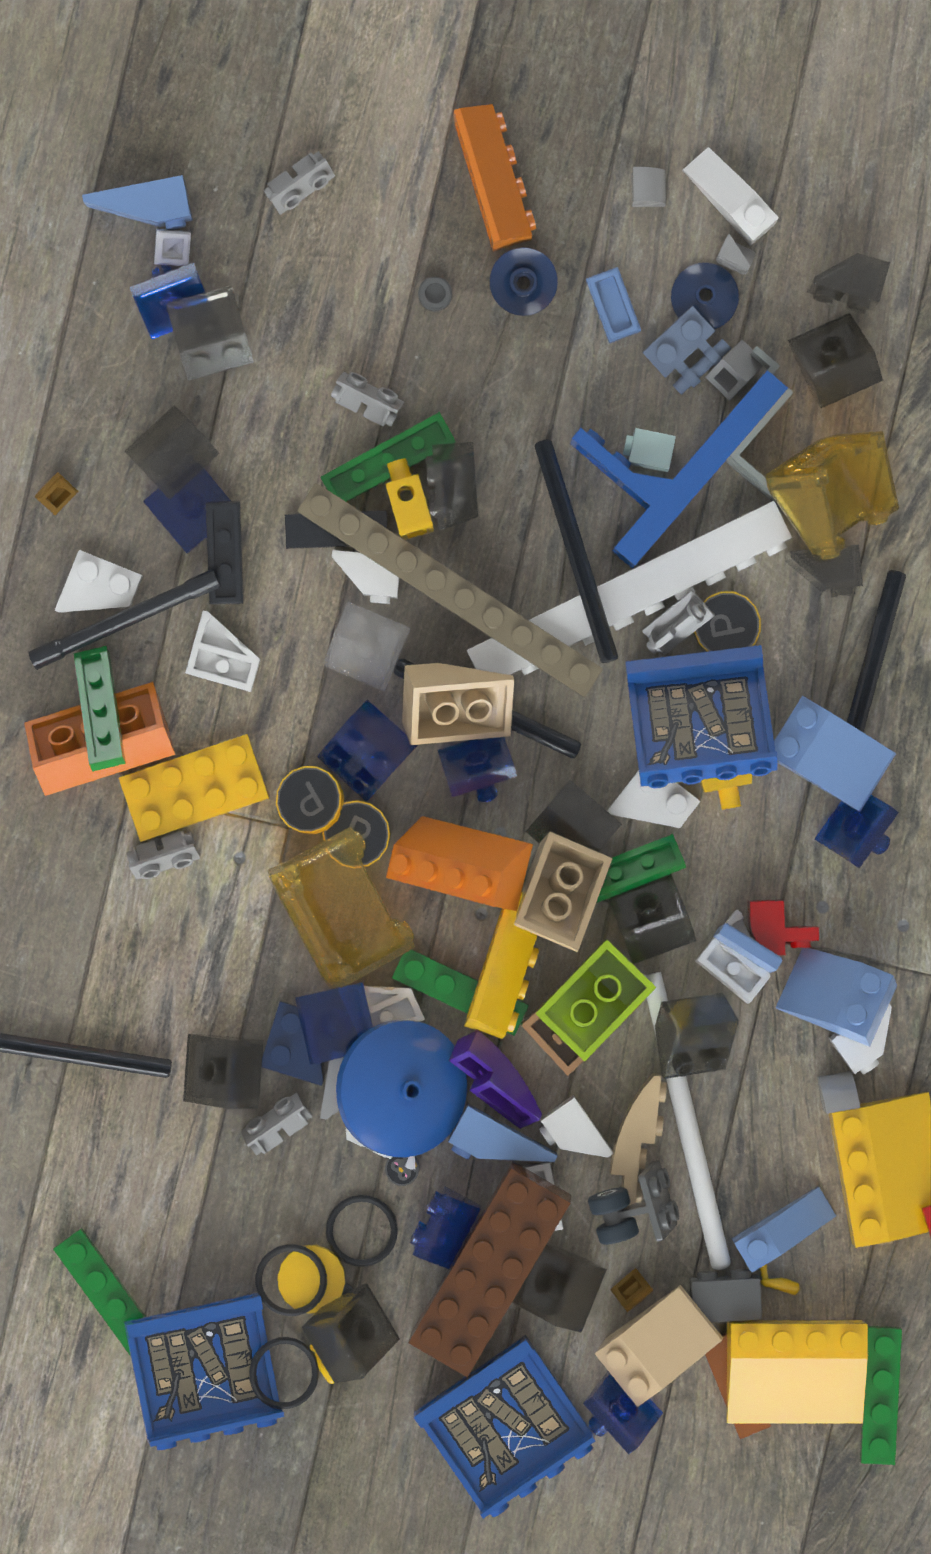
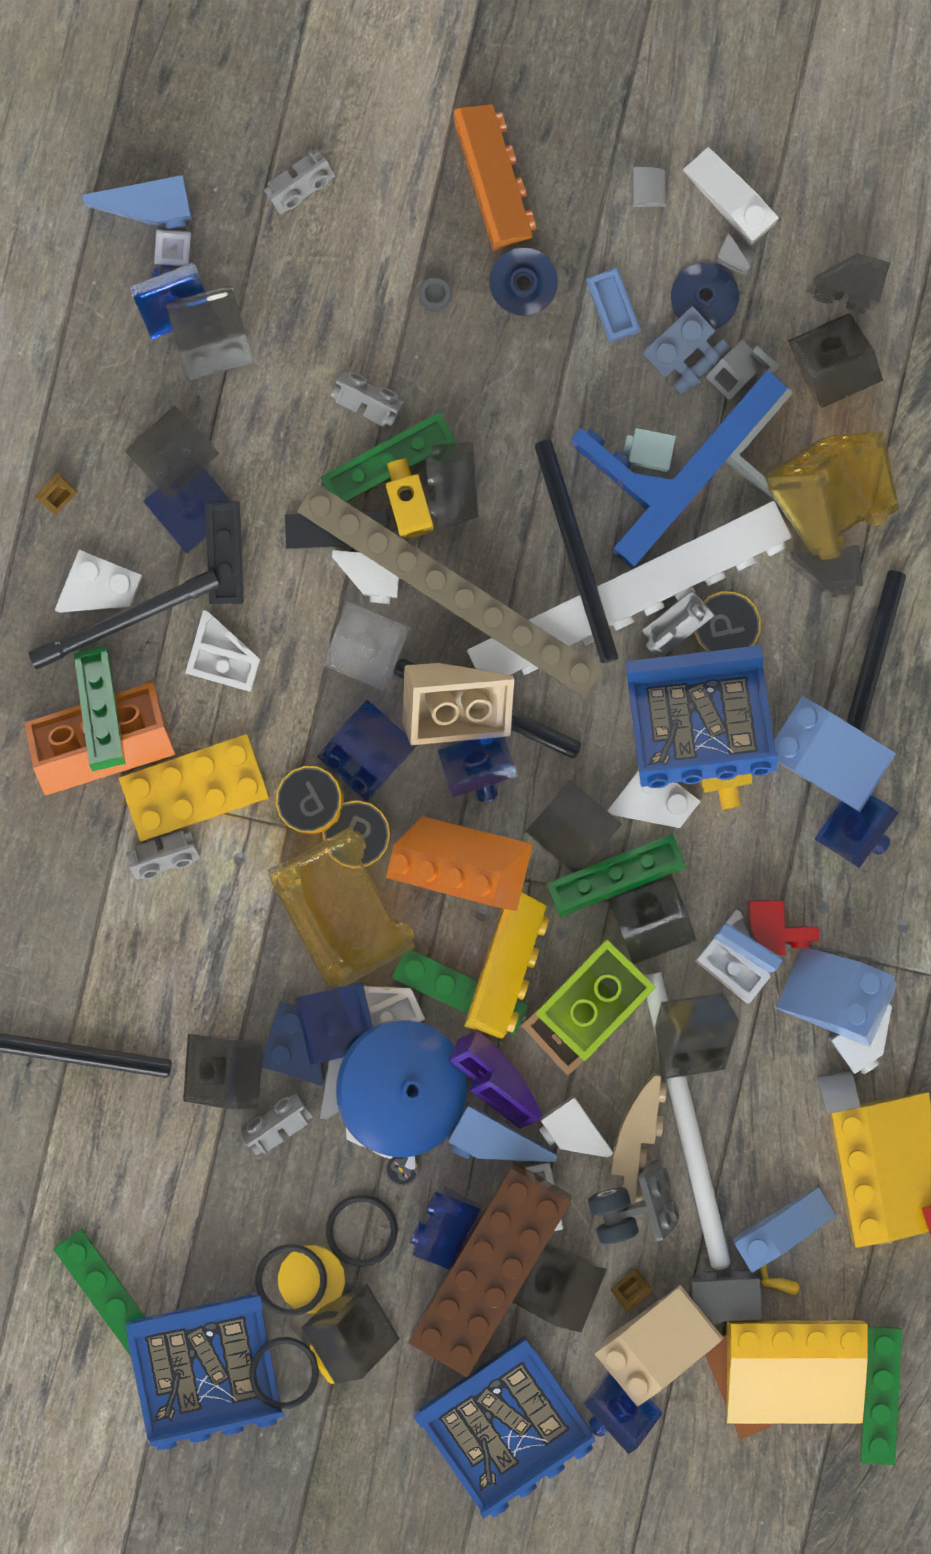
(561, 890): tan slope -> none

